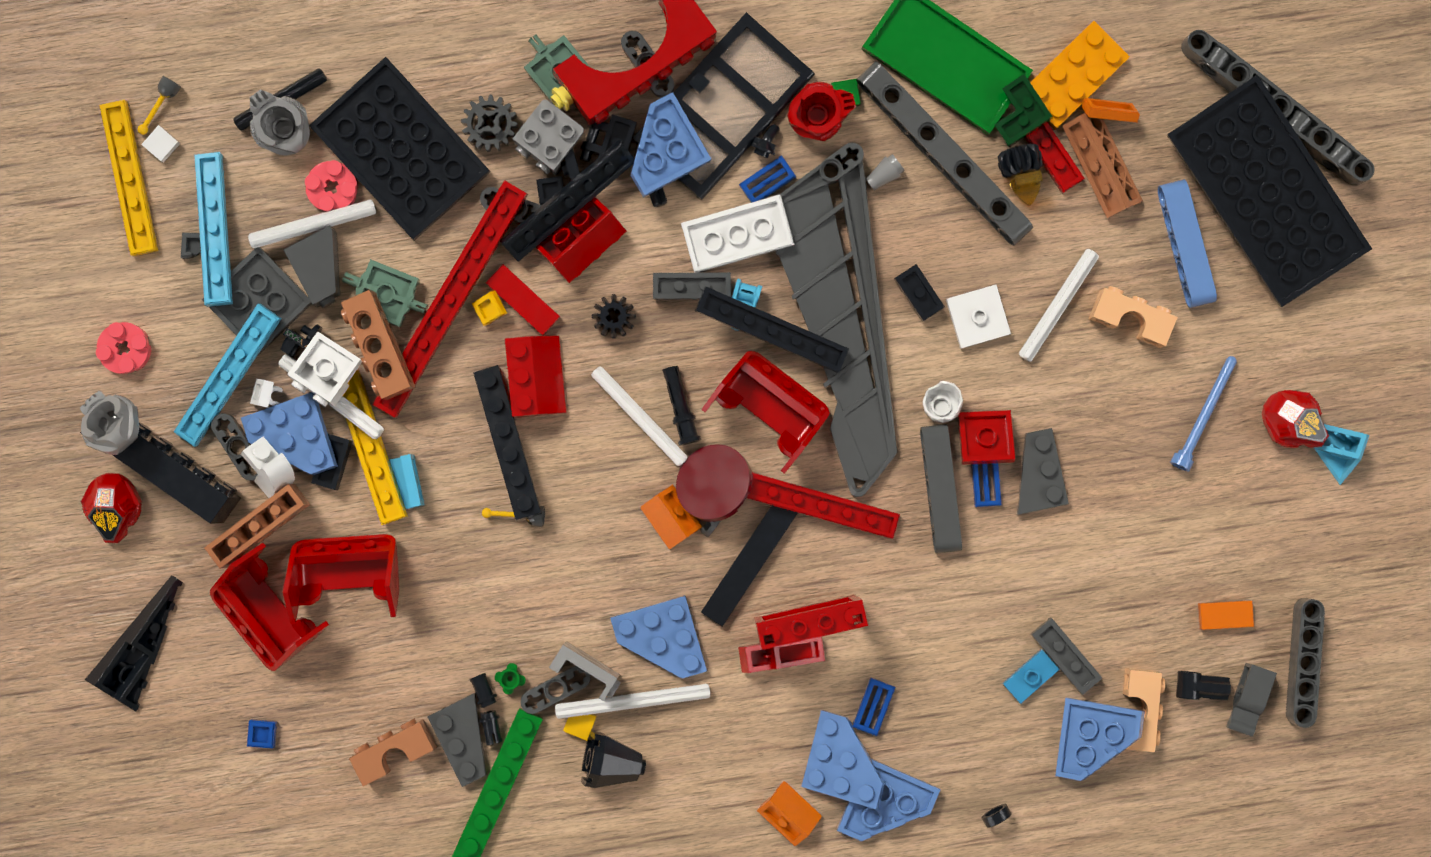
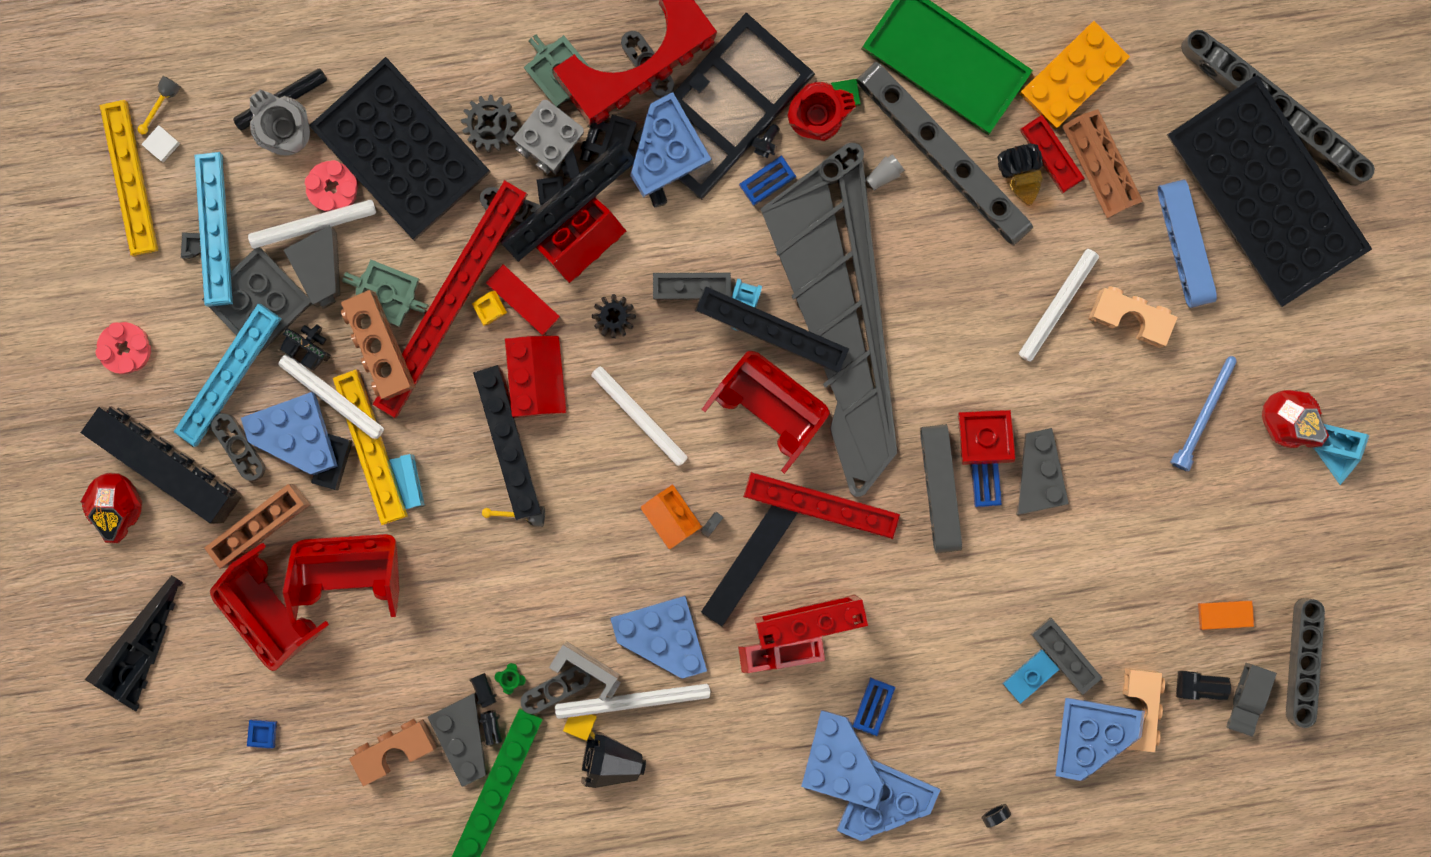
(109, 423): light grey helmet -> none
(262, 393): white tile -> none
(272, 468): white brick -> none
(324, 370): white plate -> none
(561, 98): light yellow plate -> none
(683, 417): black pin -> none
(714, 482): dark red tile -> none
(737, 234): white tile -> none
(790, 814): orange panel -> none
(919, 292): black plate -> none
(943, 402): white hair -> none
(978, 316): white plate -> none
(1029, 111): dark green plate -> none
(1110, 110): orange tile -> none

